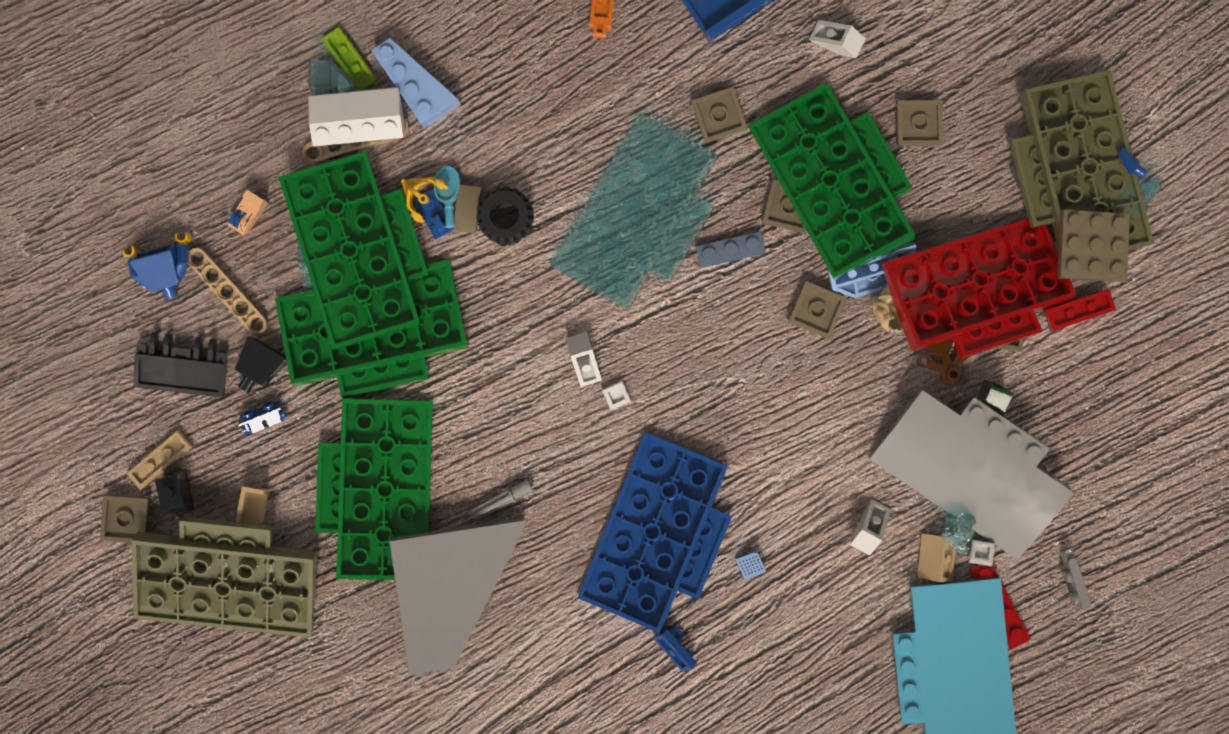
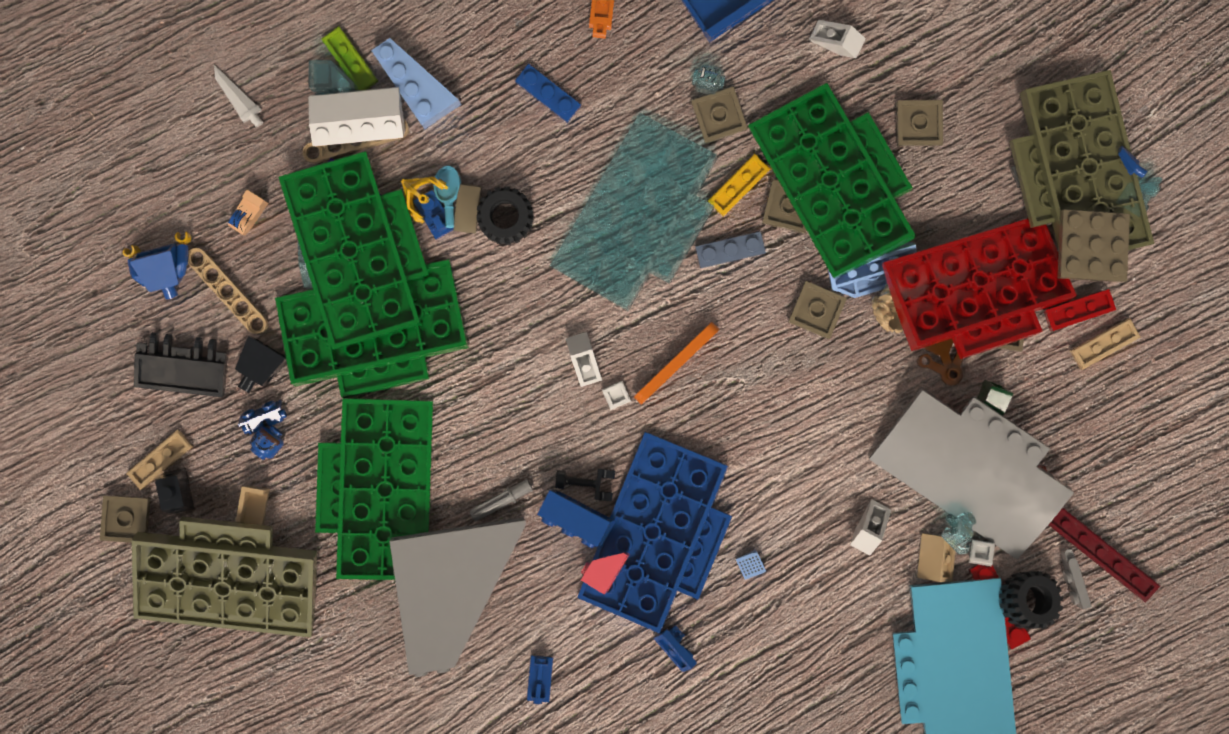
(241, 102): none -> white bar
(266, 442): none -> blue head
(539, 679): none -> blue hinge
(548, 93): none -> blue plate
(563, 480): none -> black bar
(575, 518): none -> blue brick
(603, 571): none -> coral slope
(679, 360): none -> orange beam
(708, 79): none -> clear light blue head
(739, 185): none -> yellow tile
(1046, 594): none -> black tyre
(1104, 555): none -> dark red tile
(1105, 343): none -> tan tile

